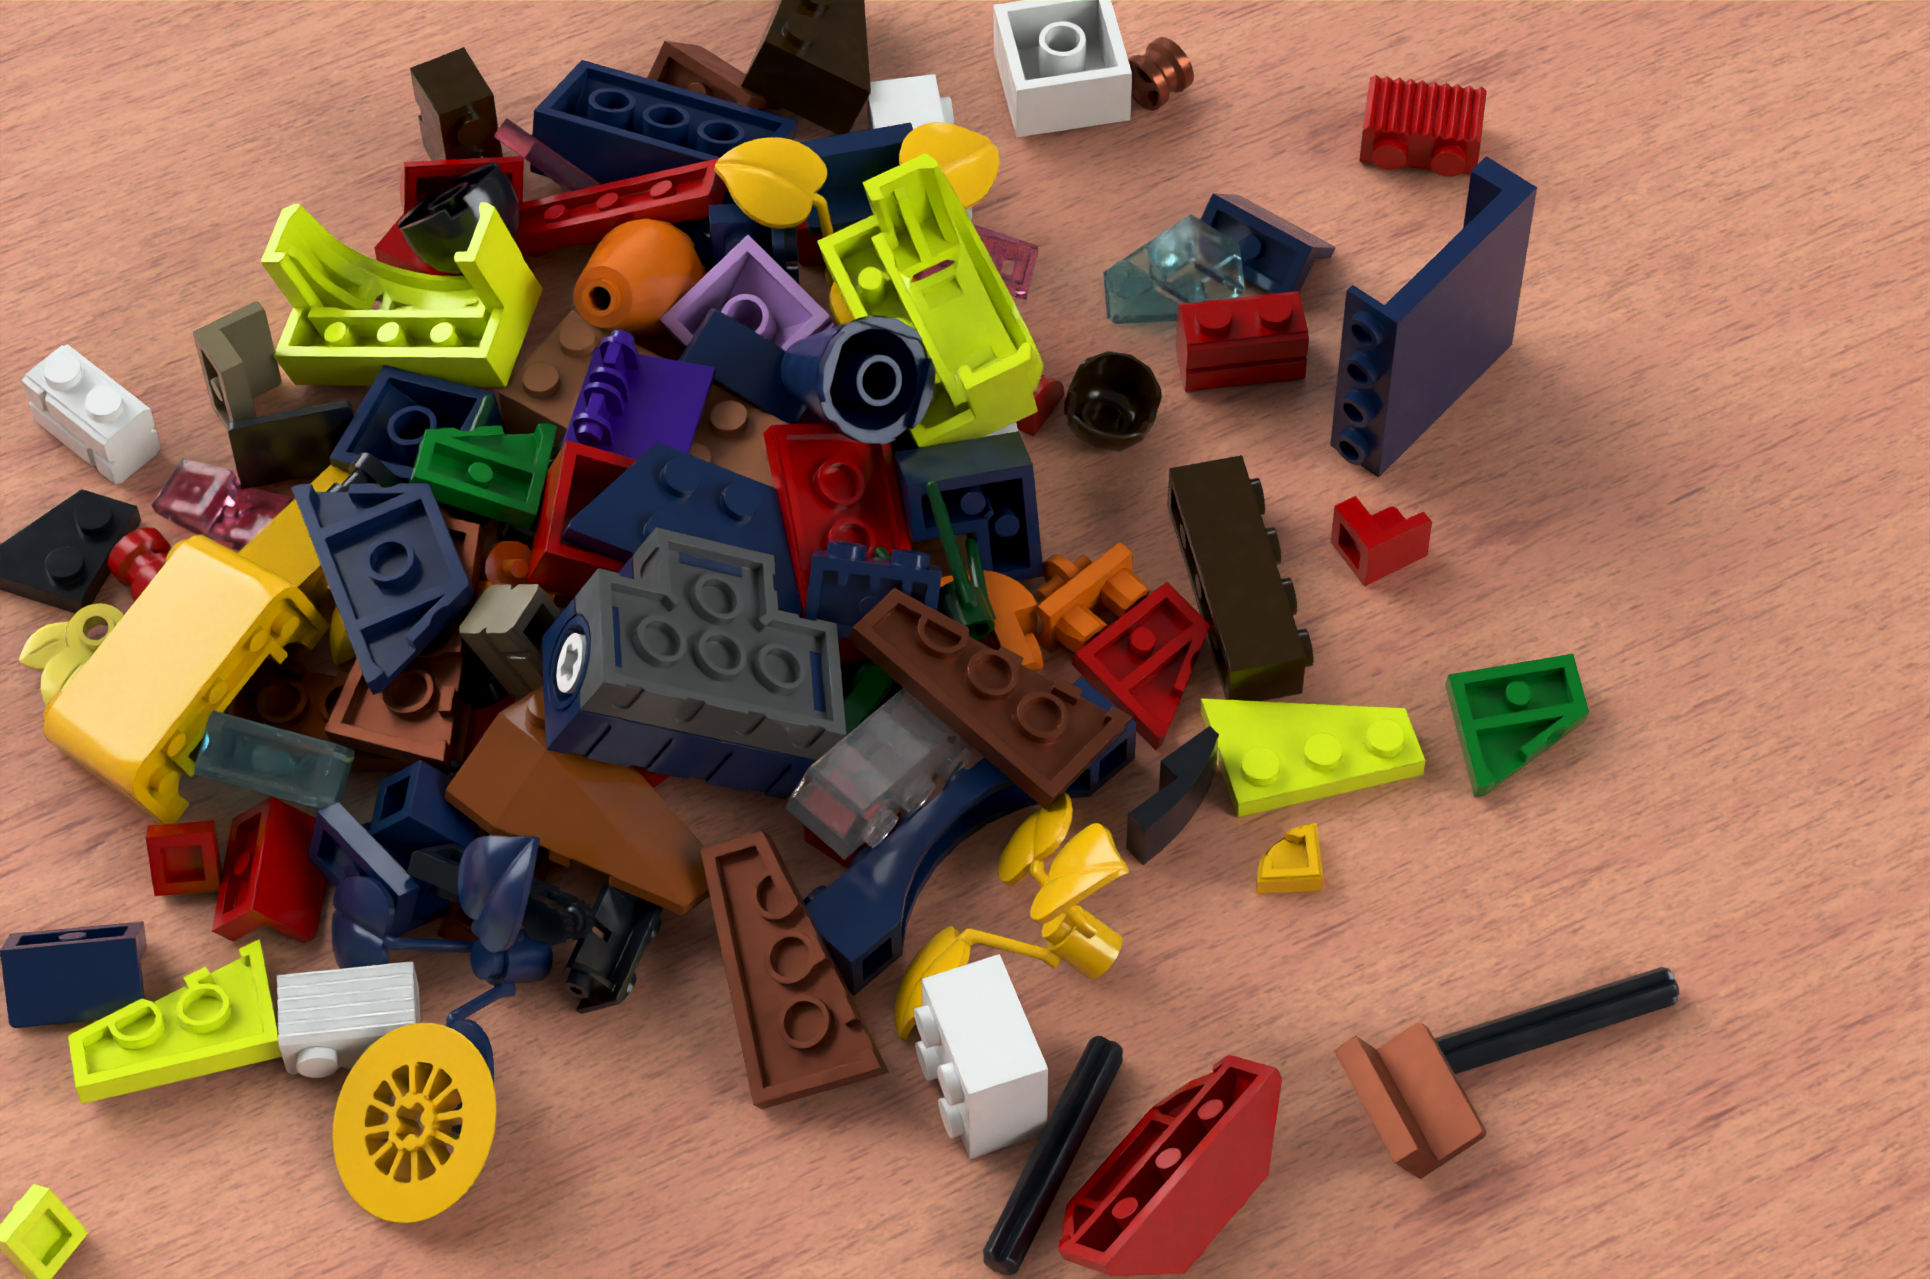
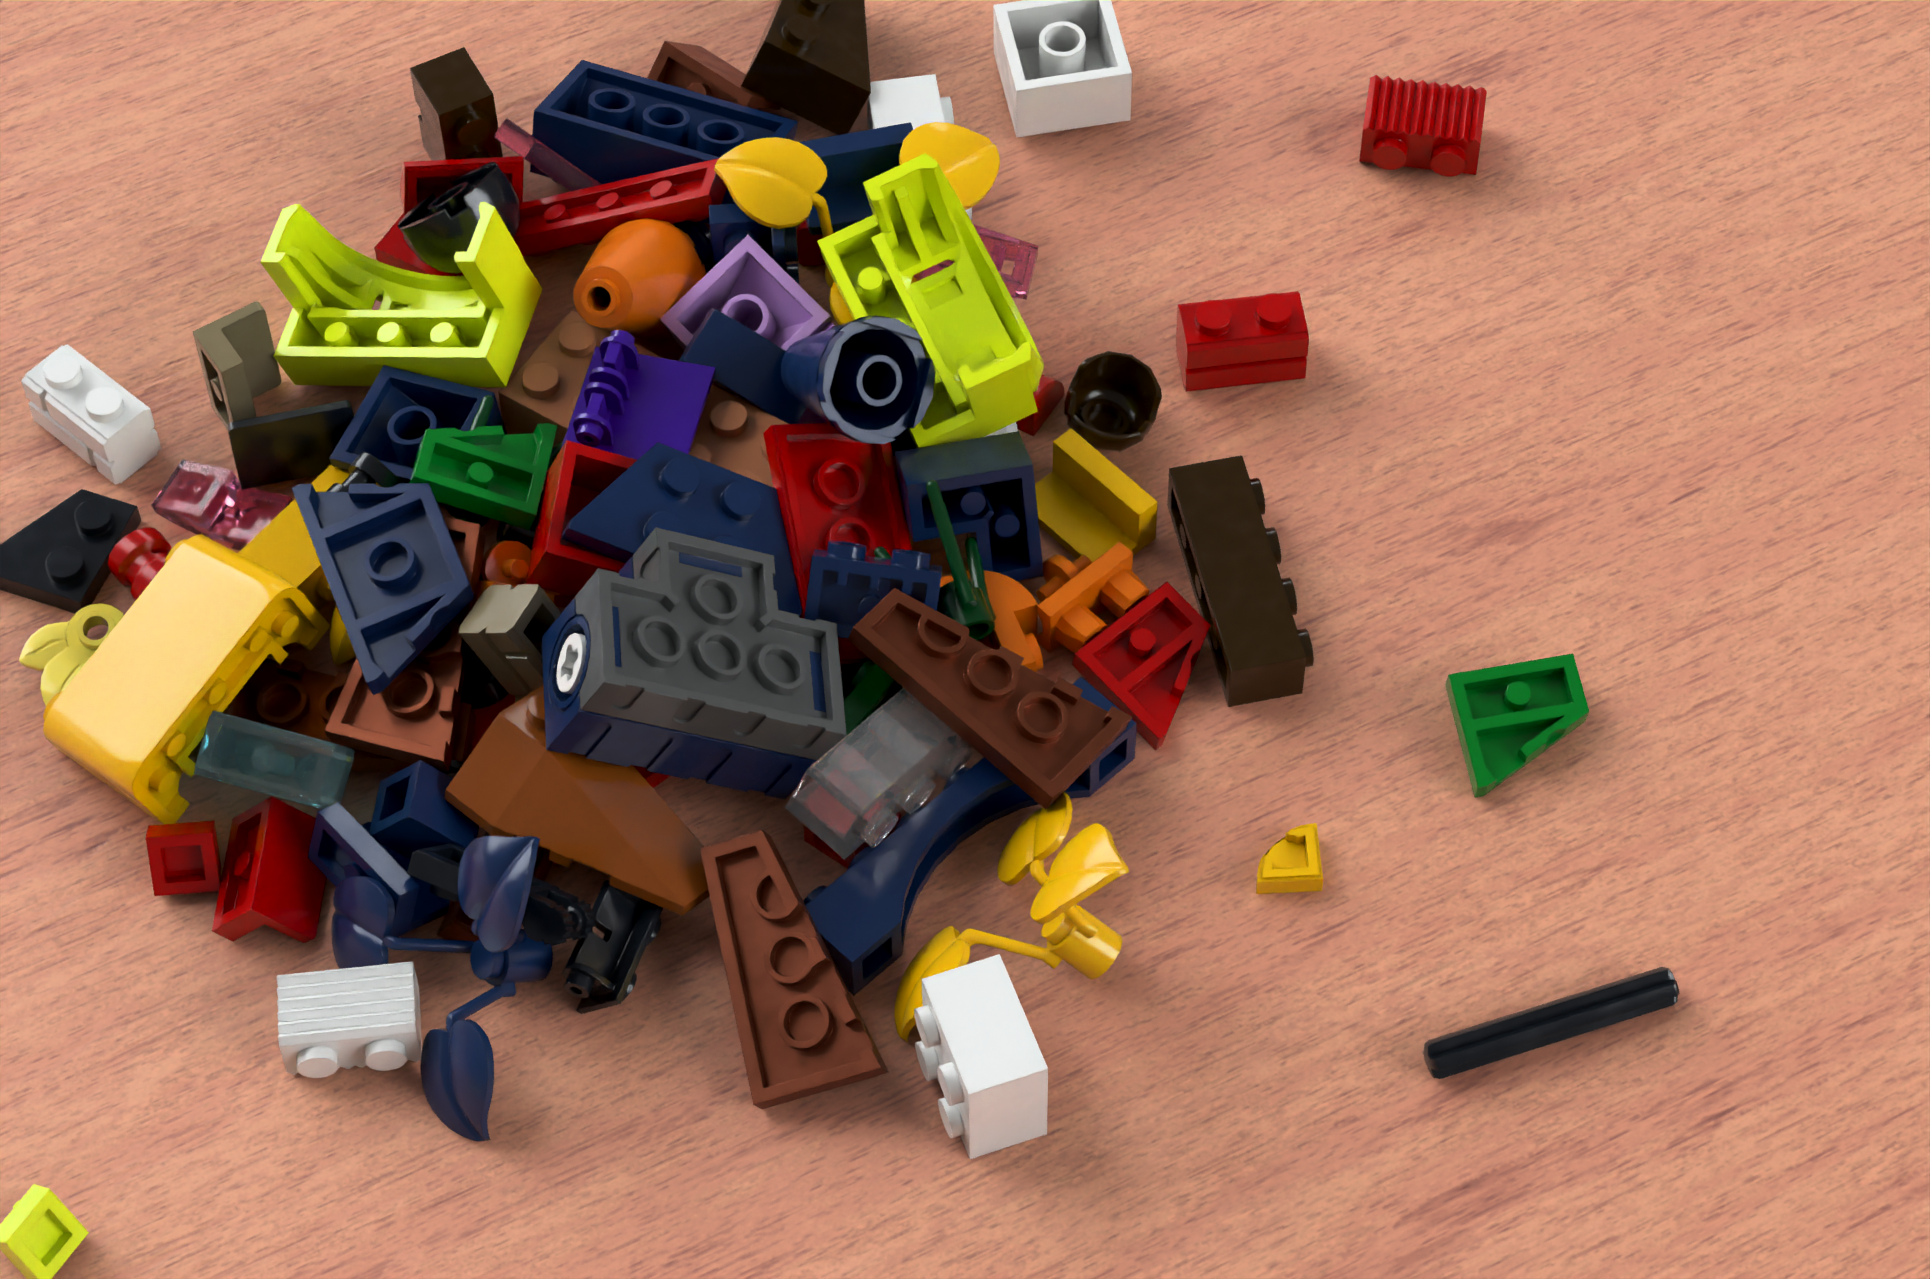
(72, 973): dark blue panel -> none
(198, 1030): neon yellow wing -> none
(400, 1177): yellow piece -> none
(1052, 1156): black axle -> none
(1091, 502): none -> yellow panel
(1159, 73): copper wheel -> none
(1172, 269): clear light blue slope -> none
(1177, 1175): red wedge -> none
(1182, 787): black slope -> none
(1271, 248): dark blue panel -> none
(1307, 752): neon yellow wing -> none
(1378, 542): red panel -> none
(1412, 1099): panel -> none
(1436, 333): dark blue panel -> none

